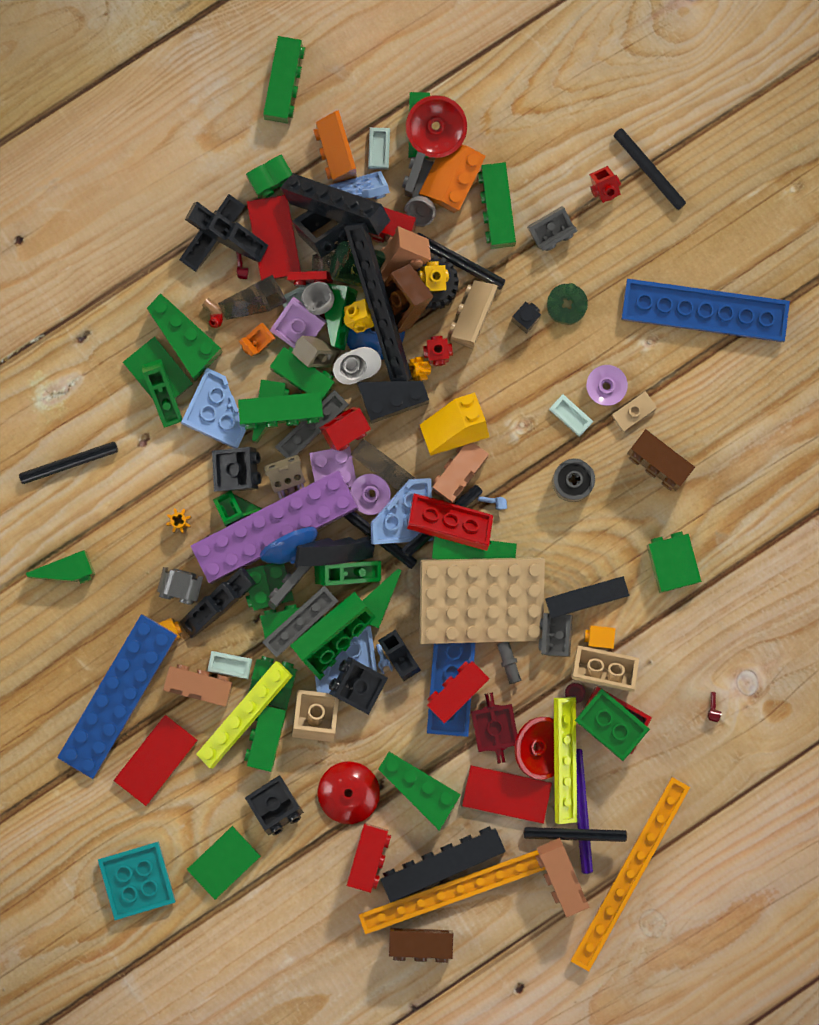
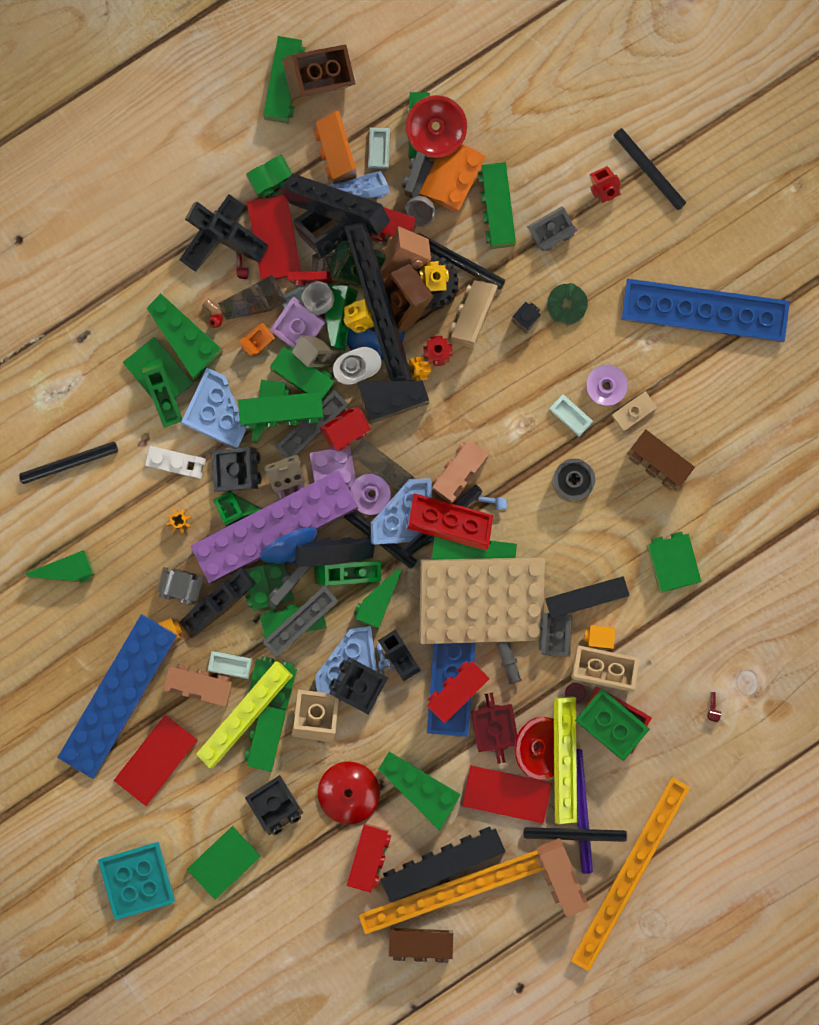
(174, 462): none -> white plate
(318, 71): none -> reddish brown brick
(332, 634): green wedge -> none
(455, 425): yellow slope -> none

